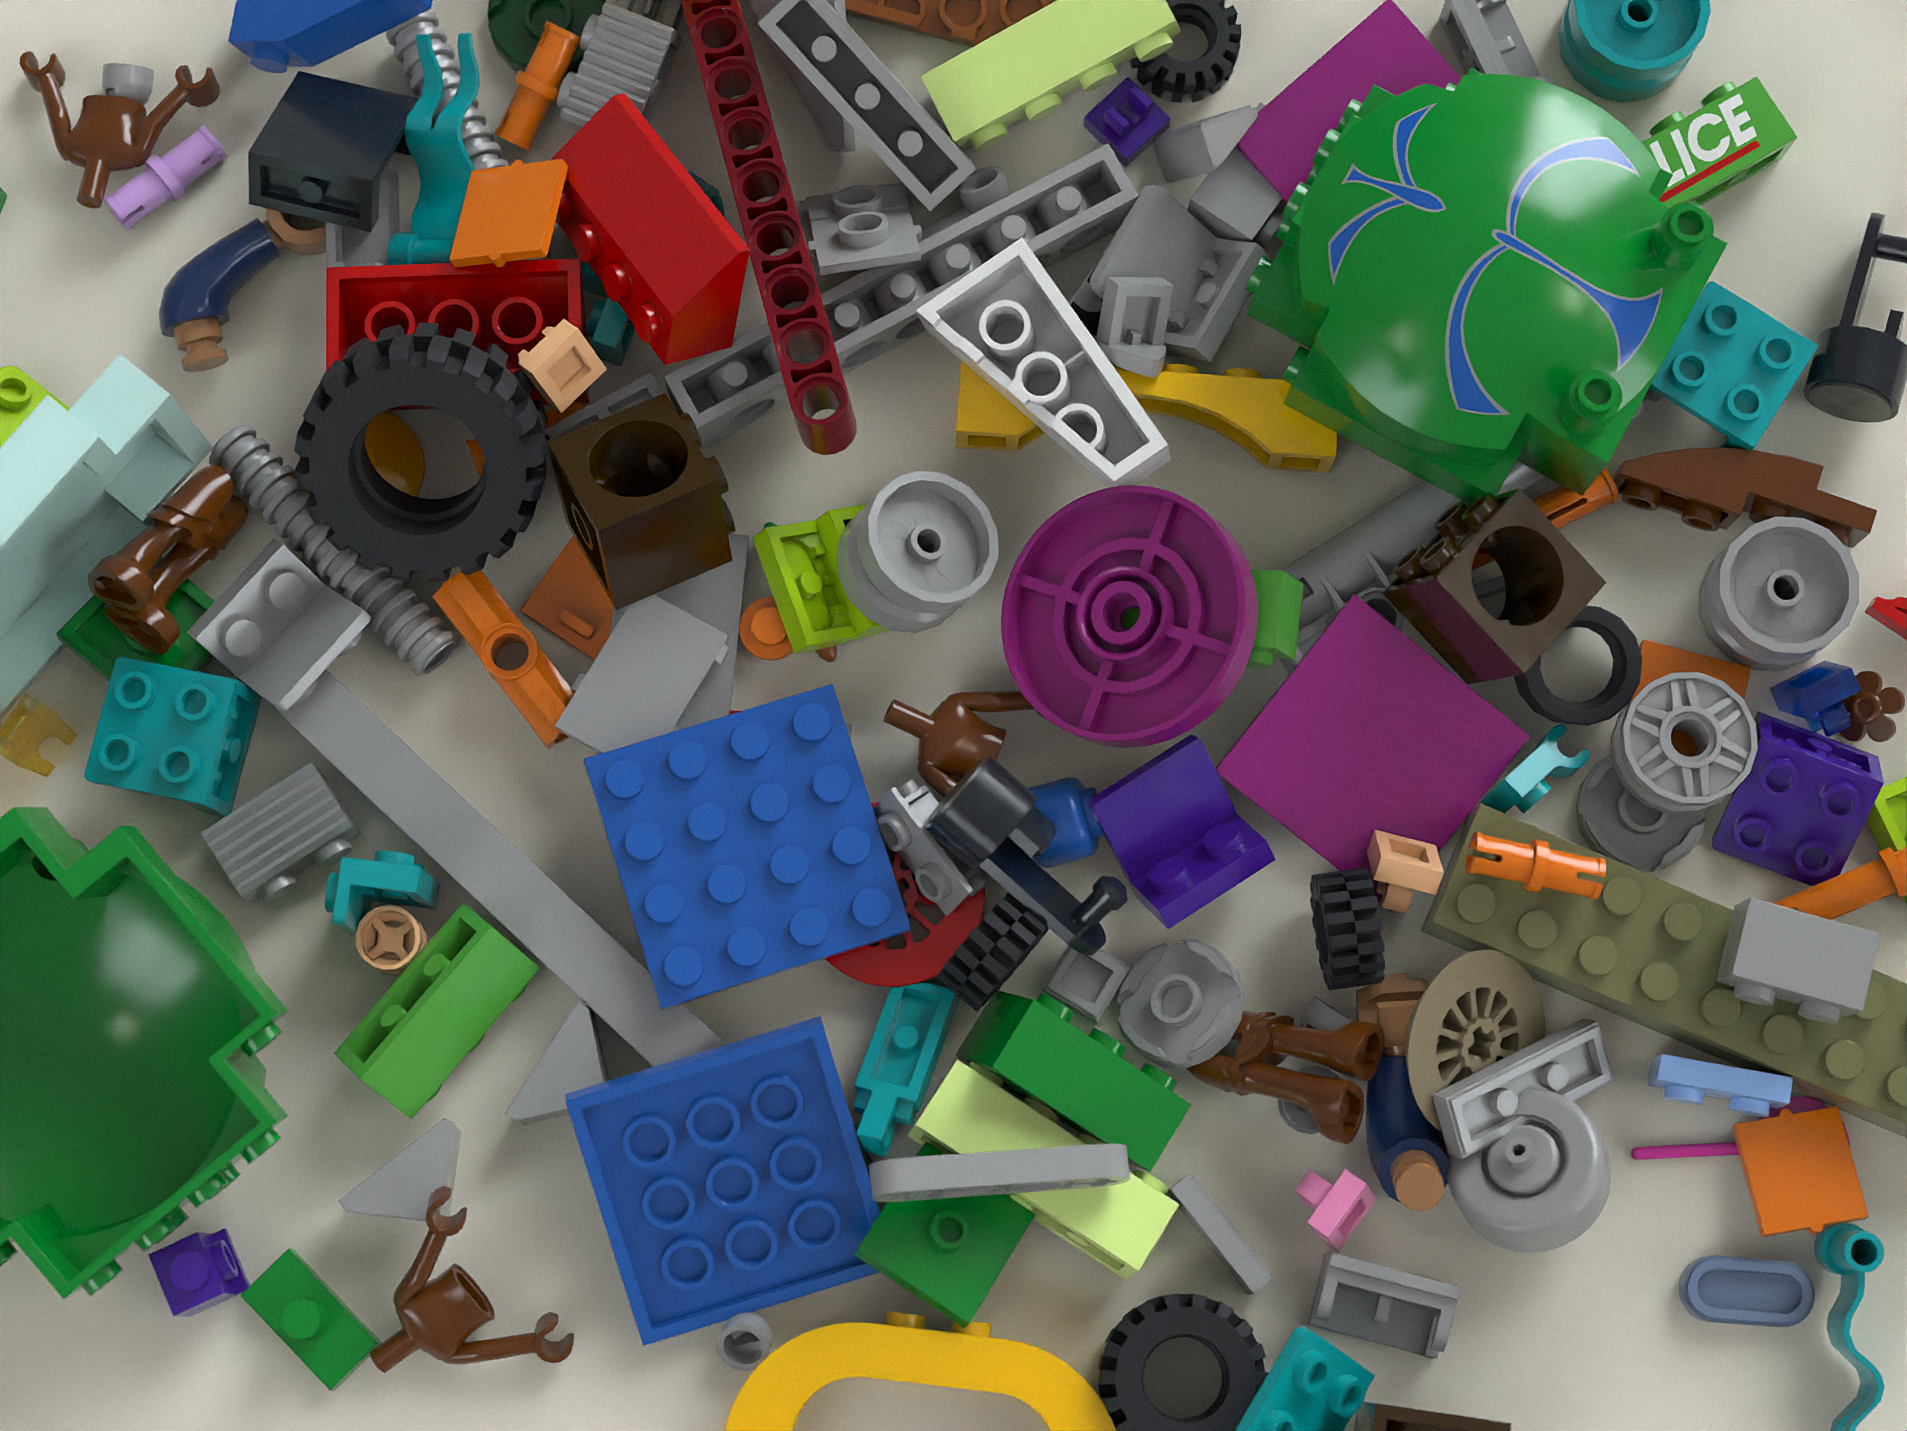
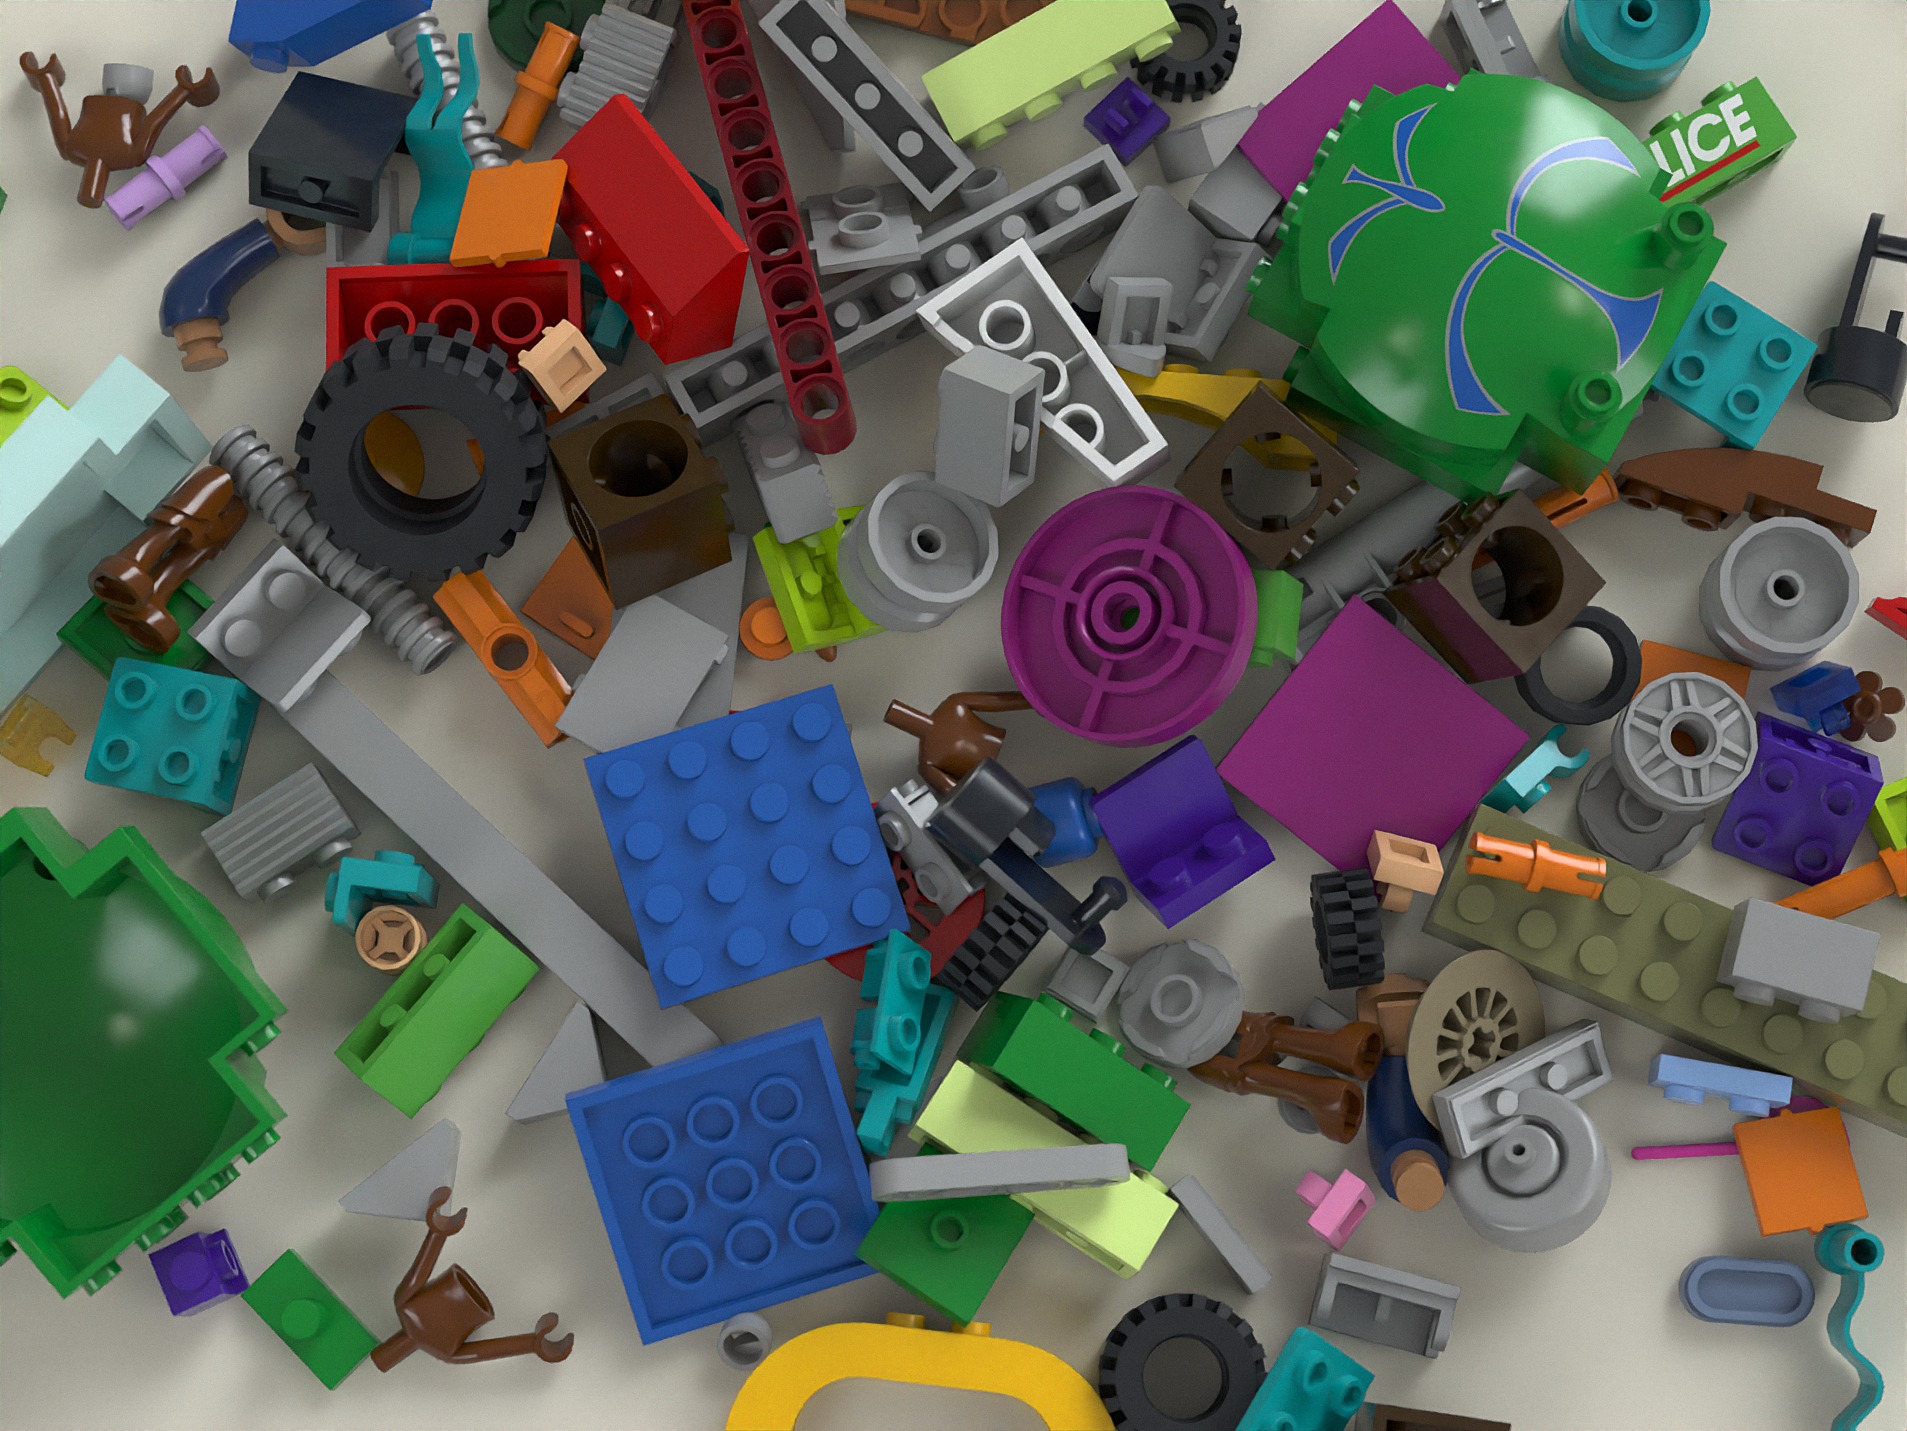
(784, 472): none -> light grey brick
(896, 978): none -> teal hinge
(988, 425): none -> light grey brick
(1274, 537): none -> dark brown brick

